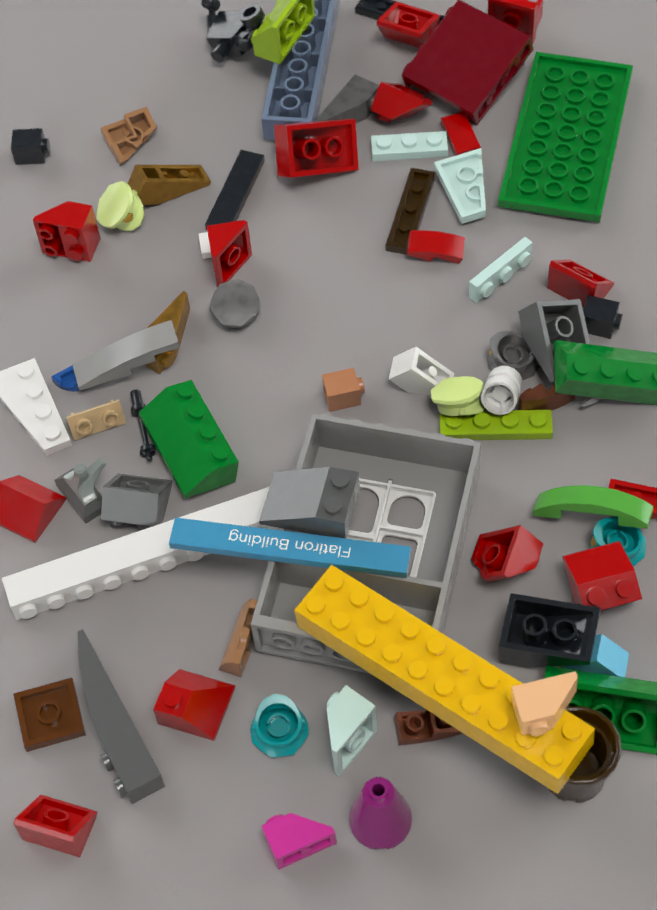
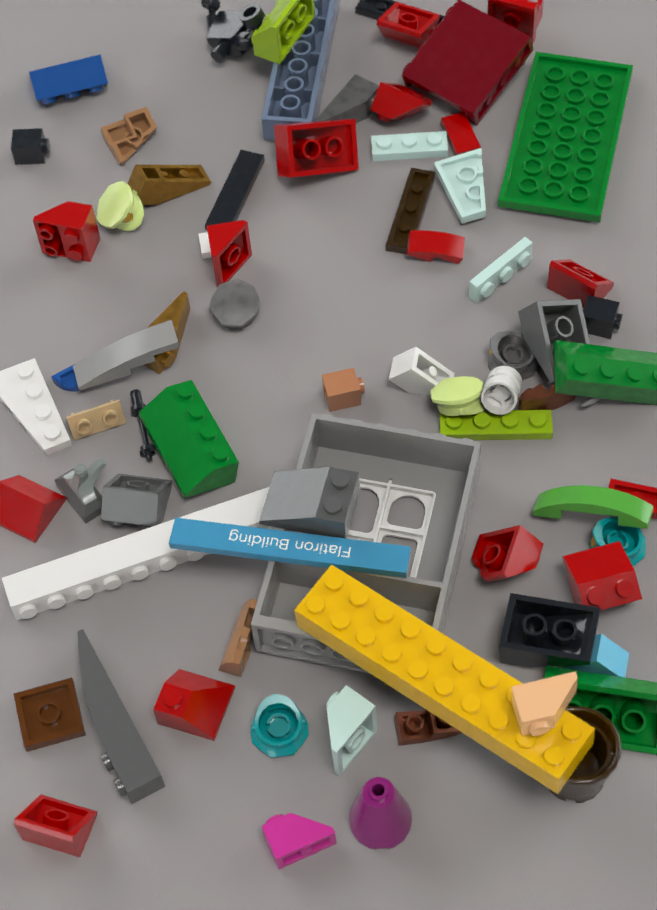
(68, 79): none -> blue slope

